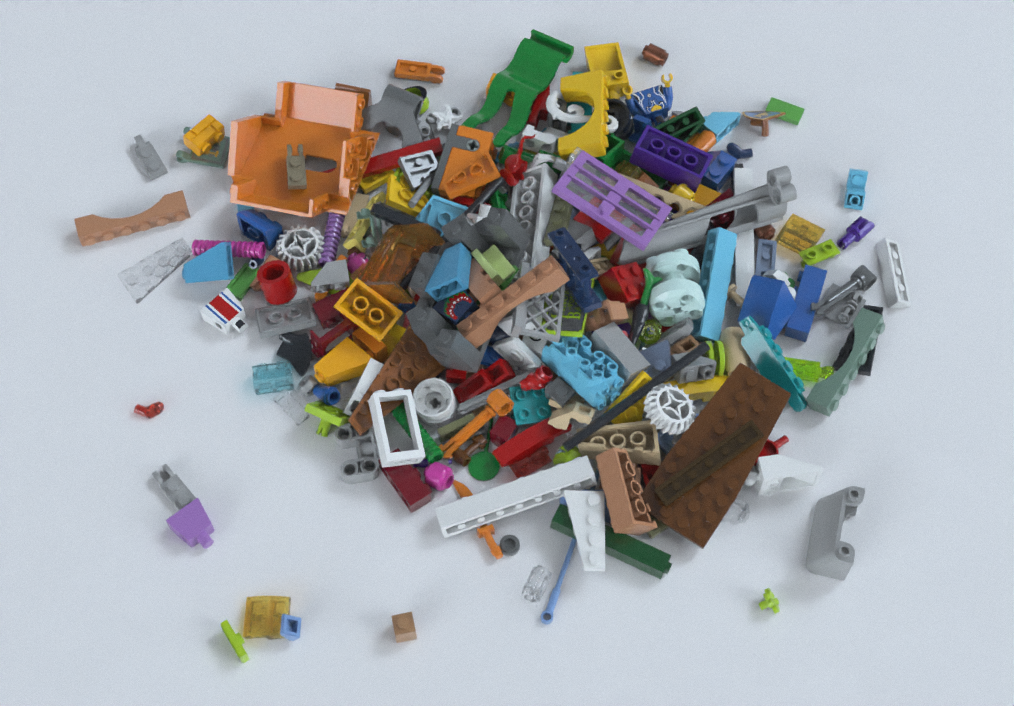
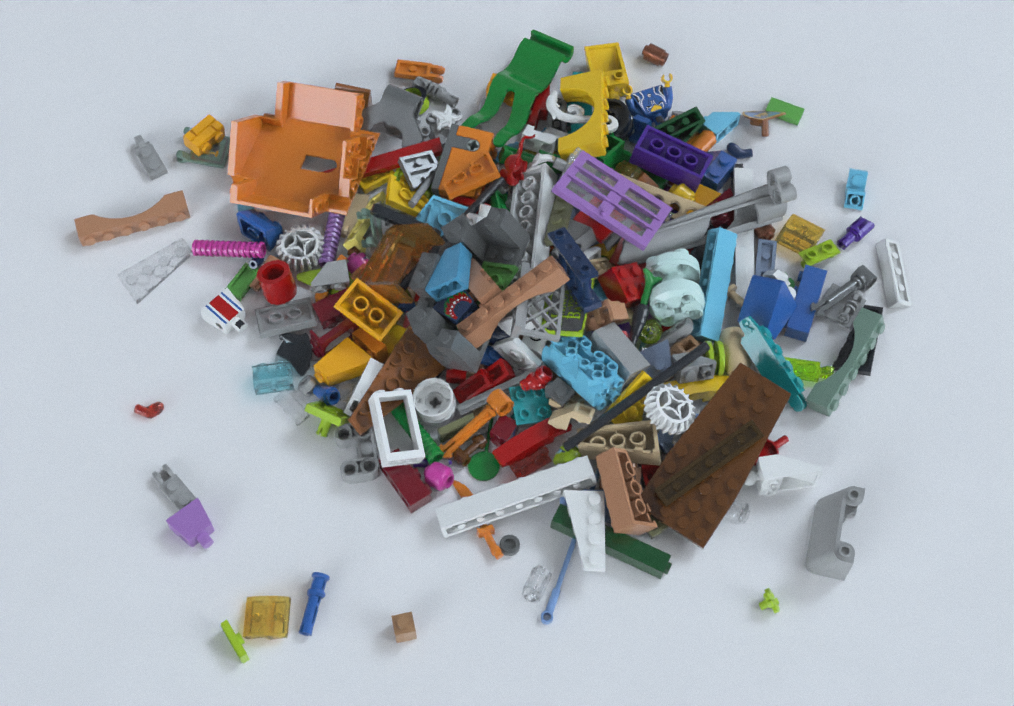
(211, 265): dark azure slope -> none
(290, 627): medium blue slope -> none
(296, 168): dark tan hinge -> none
(315, 595): none -> blue pin
(436, 92): none -> light grey hinge
(494, 264): yellowish green panel -> none

